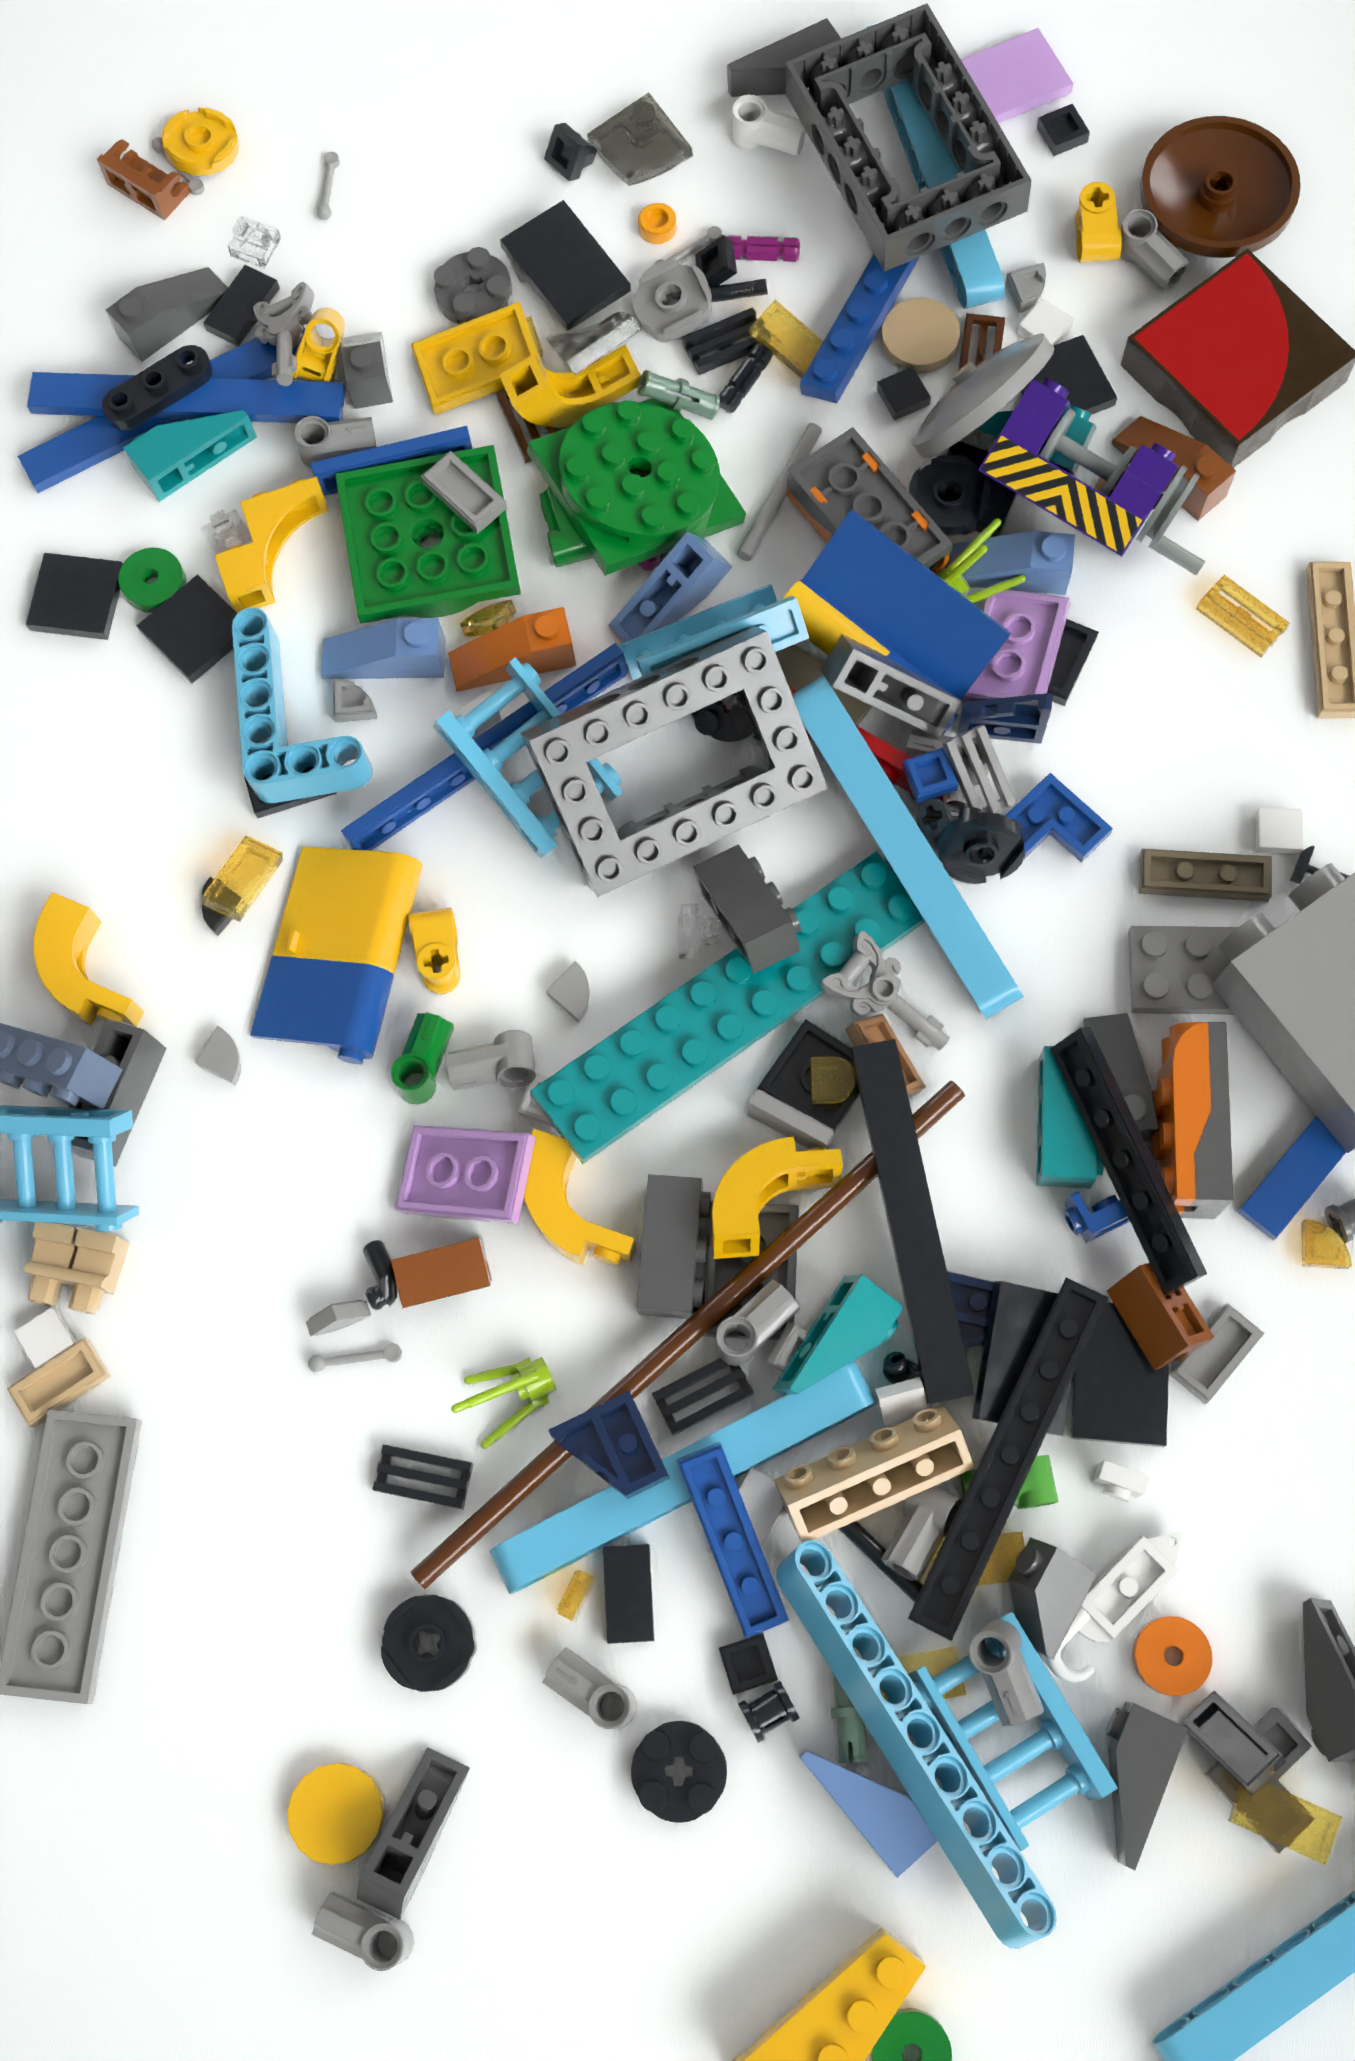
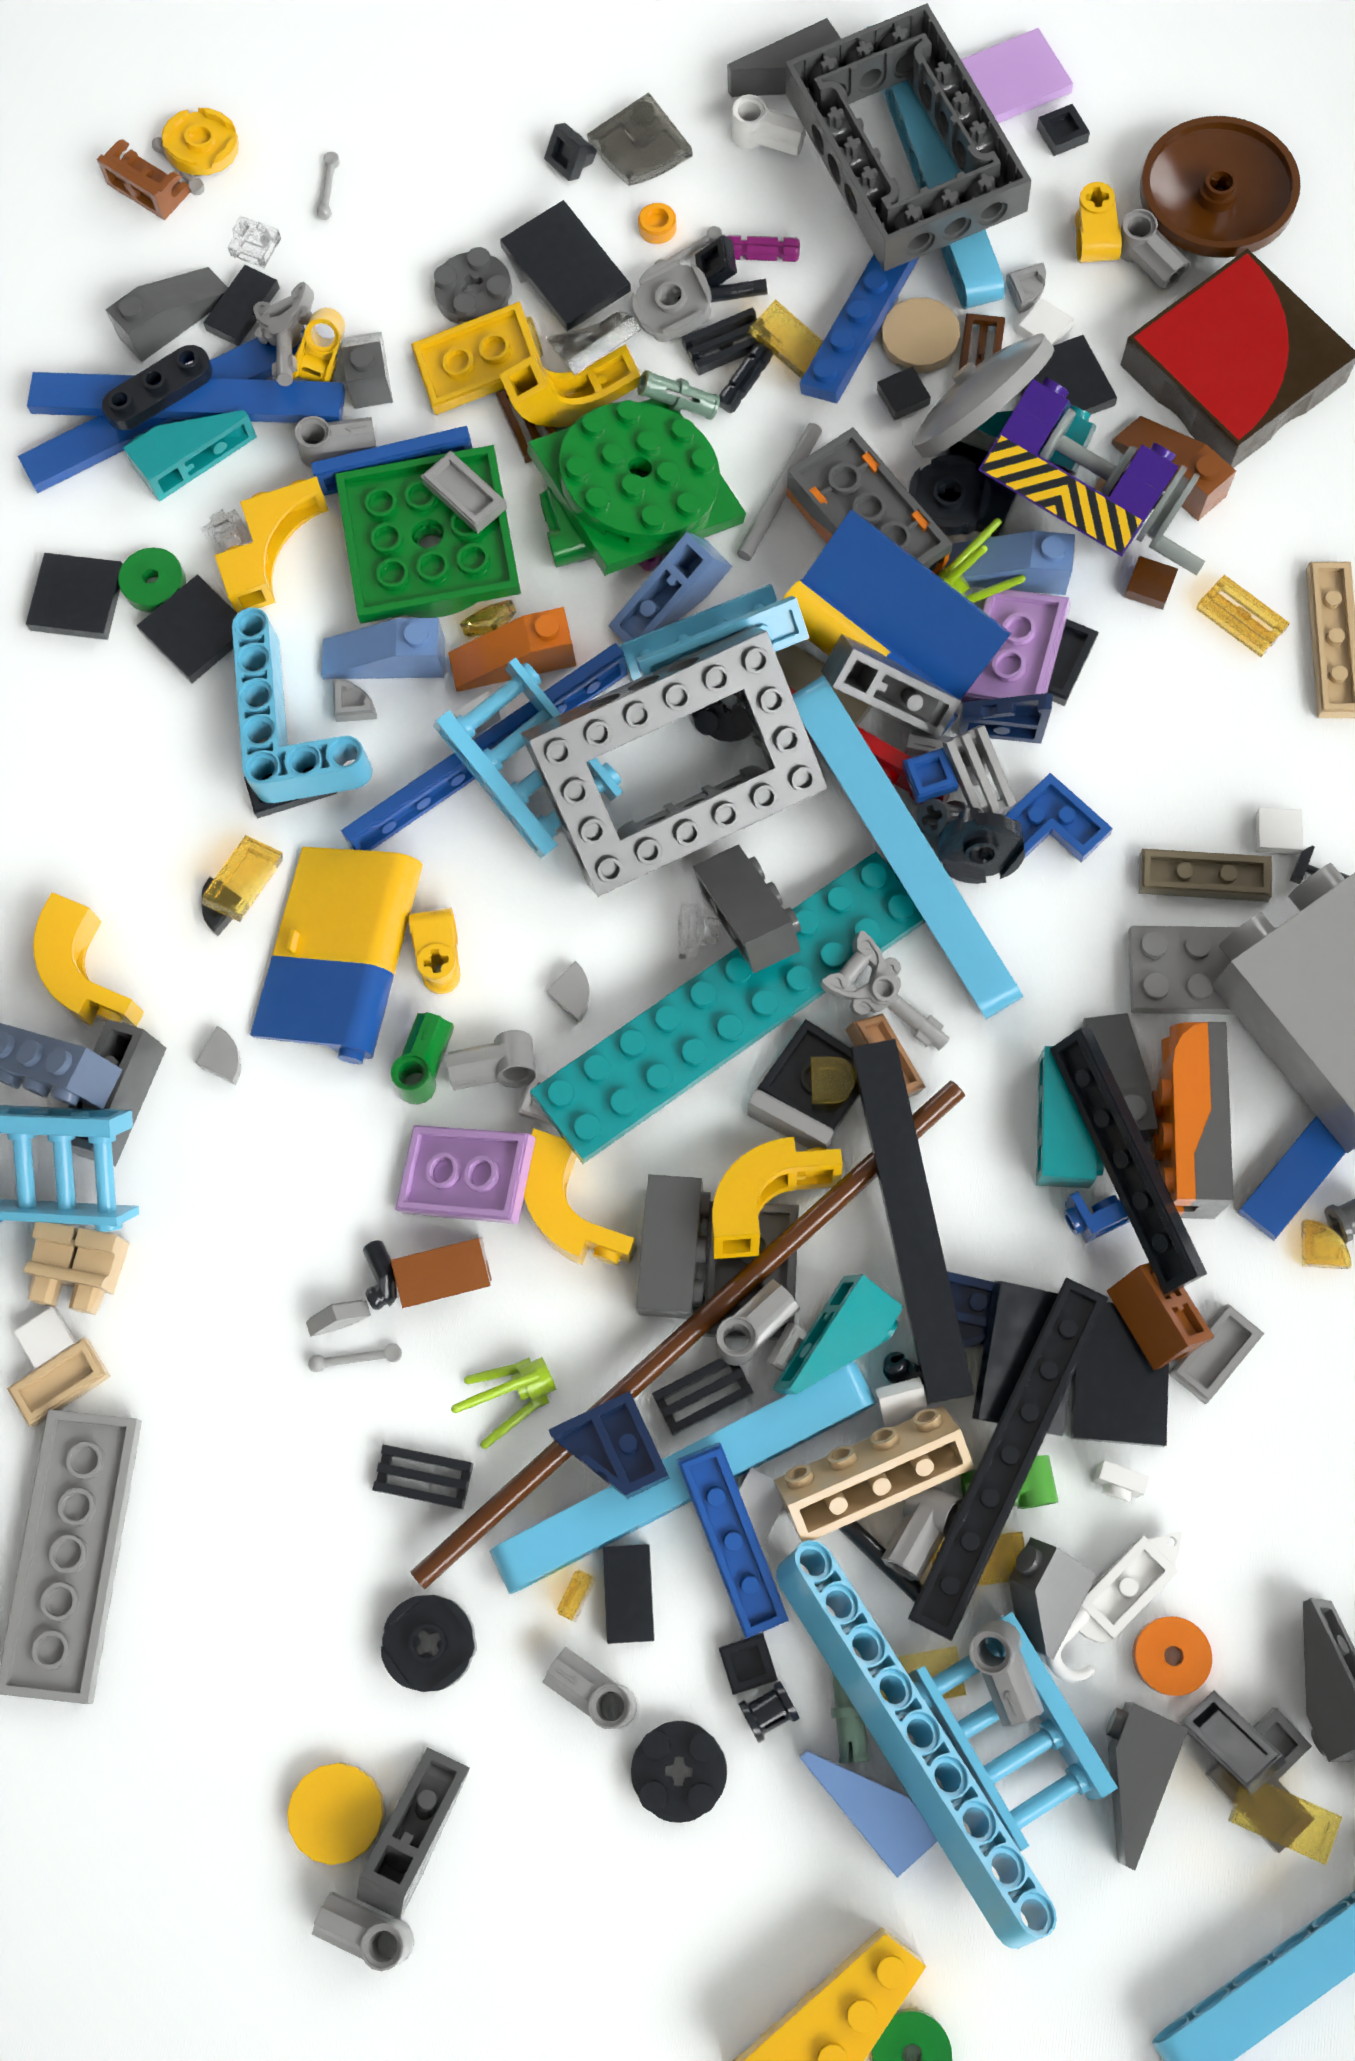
(1150, 582): none -> reddish brown tile

